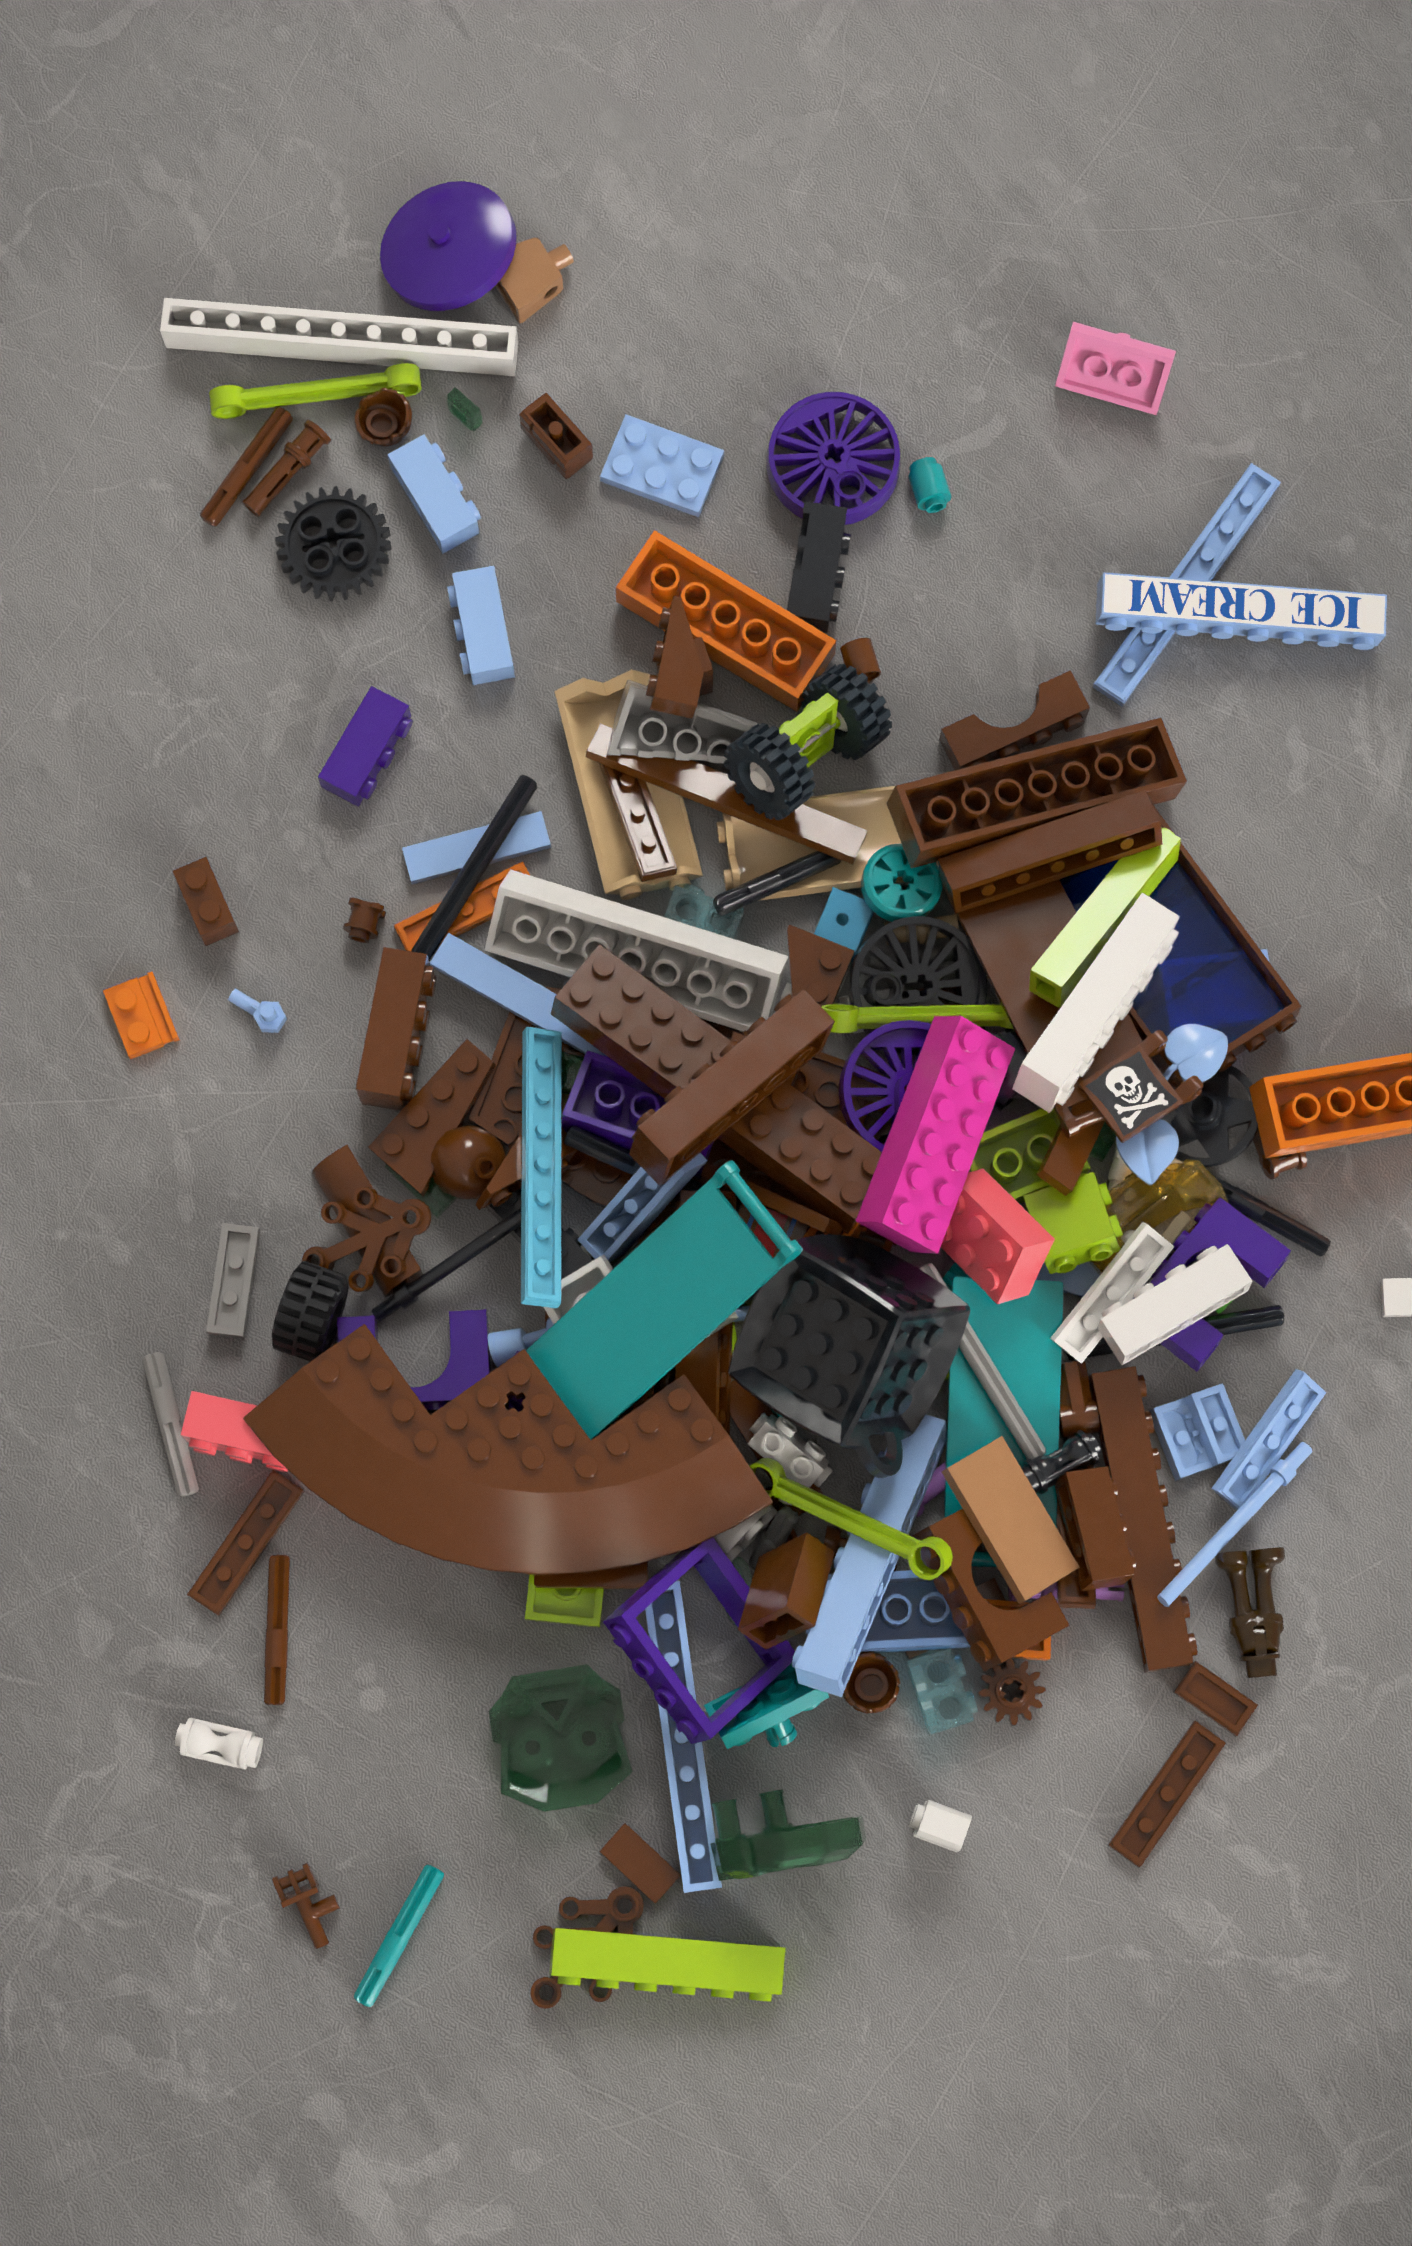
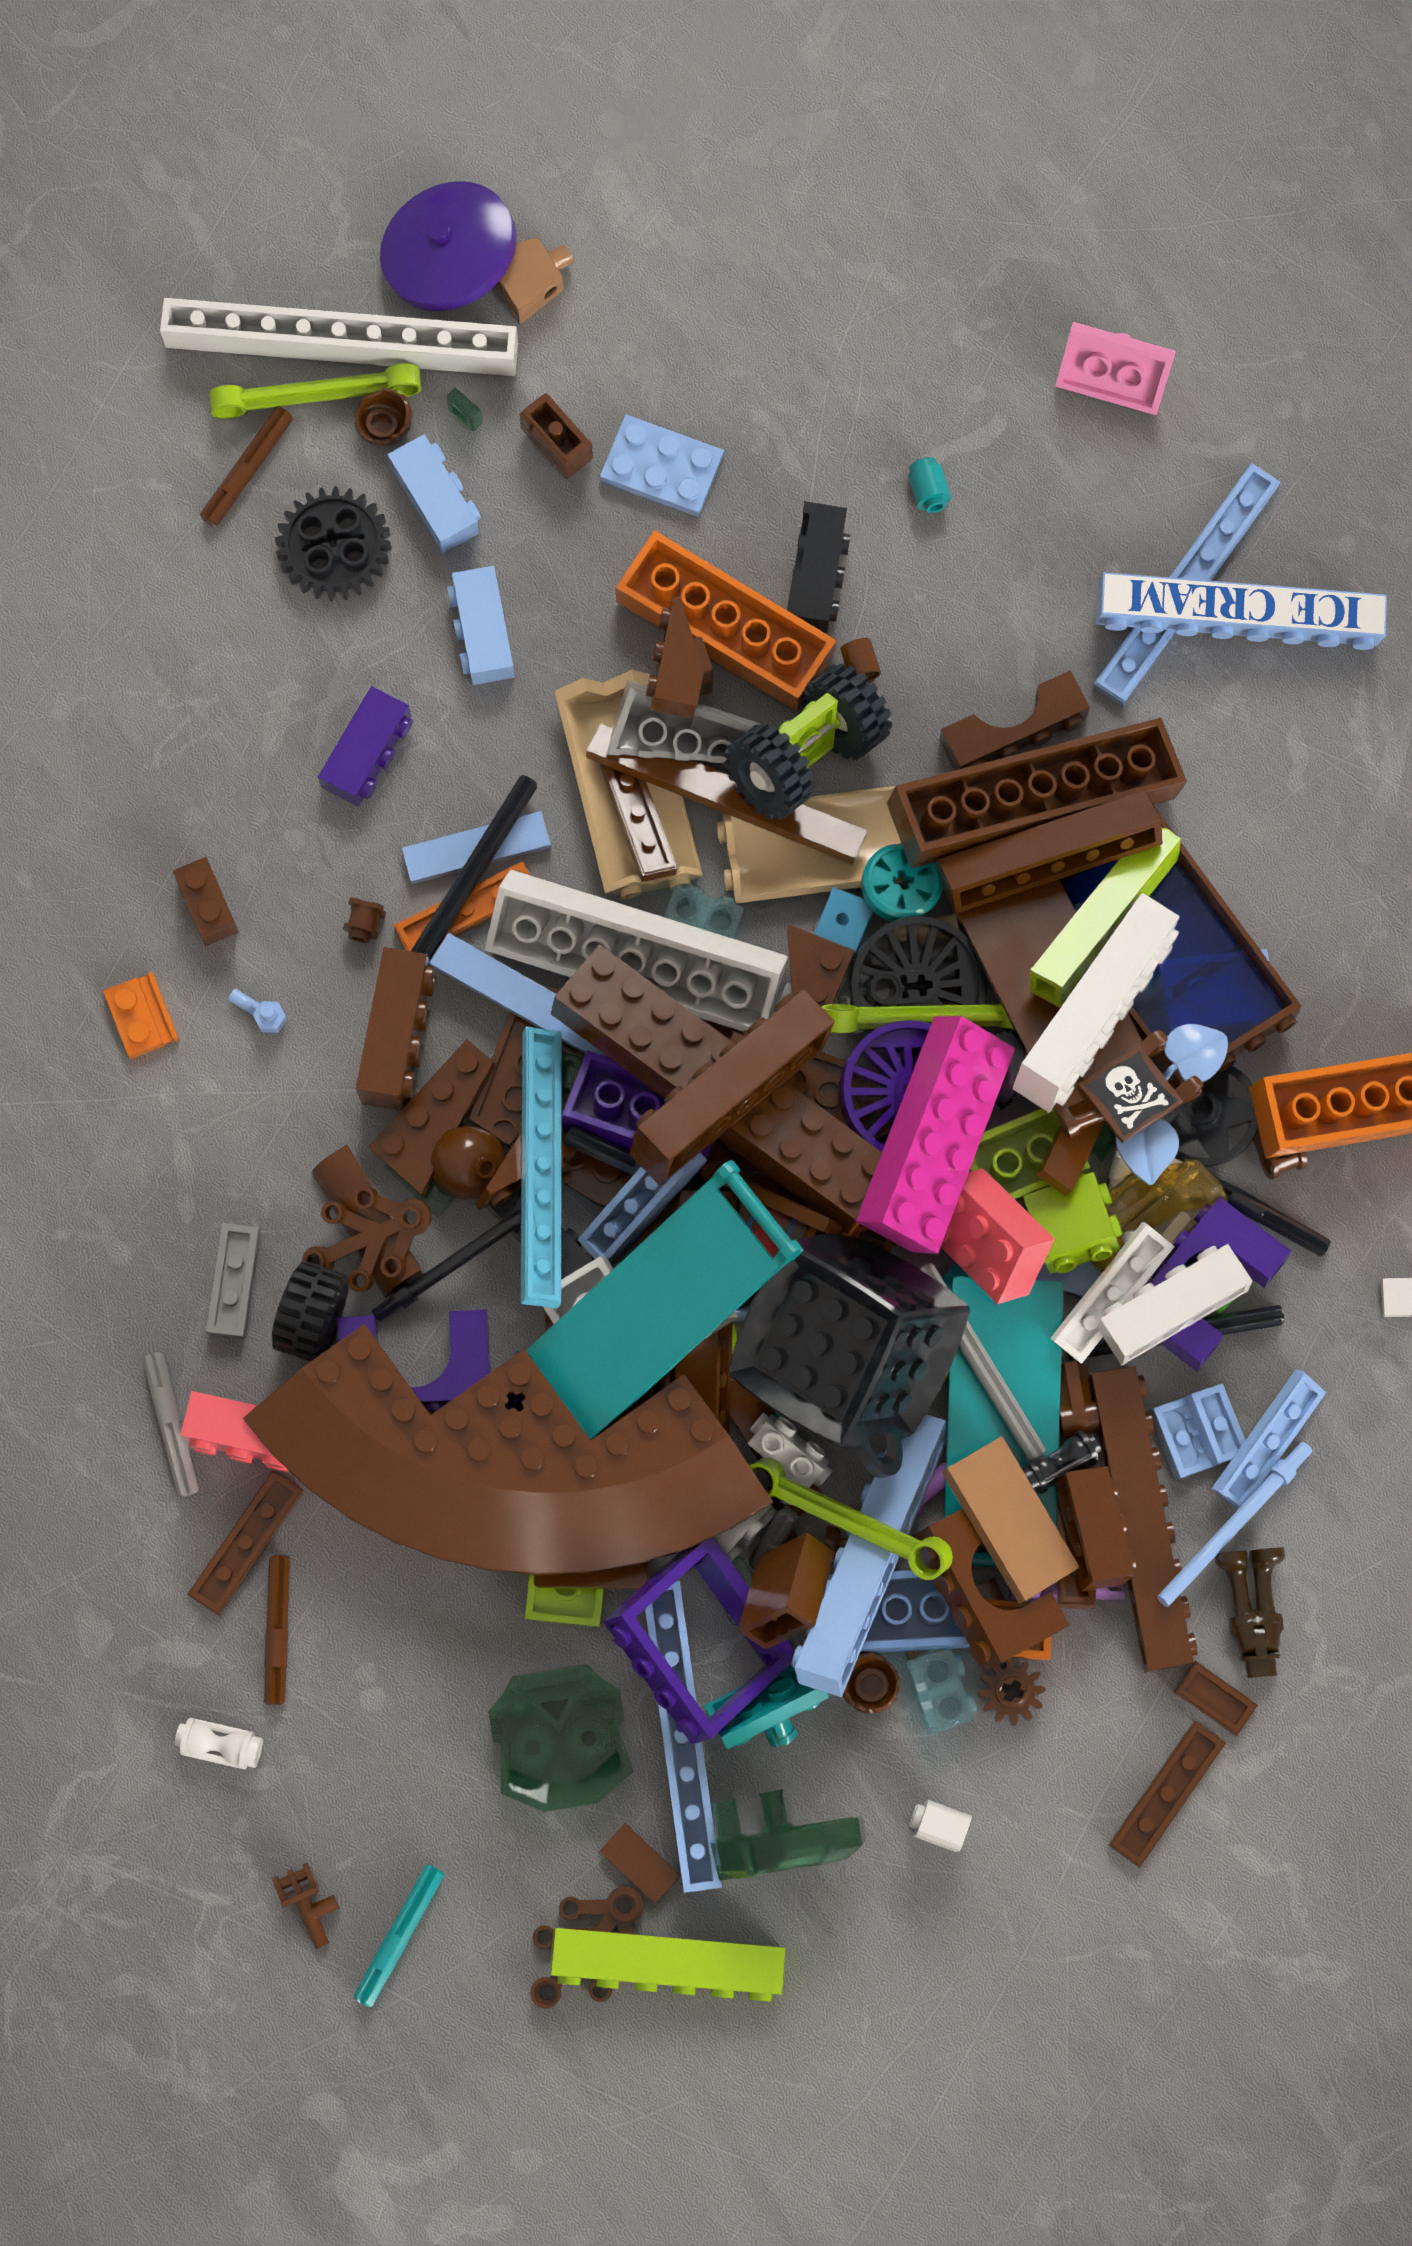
(296, 456): reddish brown pin -> none
(506, 1343): light blue piece -> none
(773, 882): black axle -> none
(850, 452): dark purple piece -> none

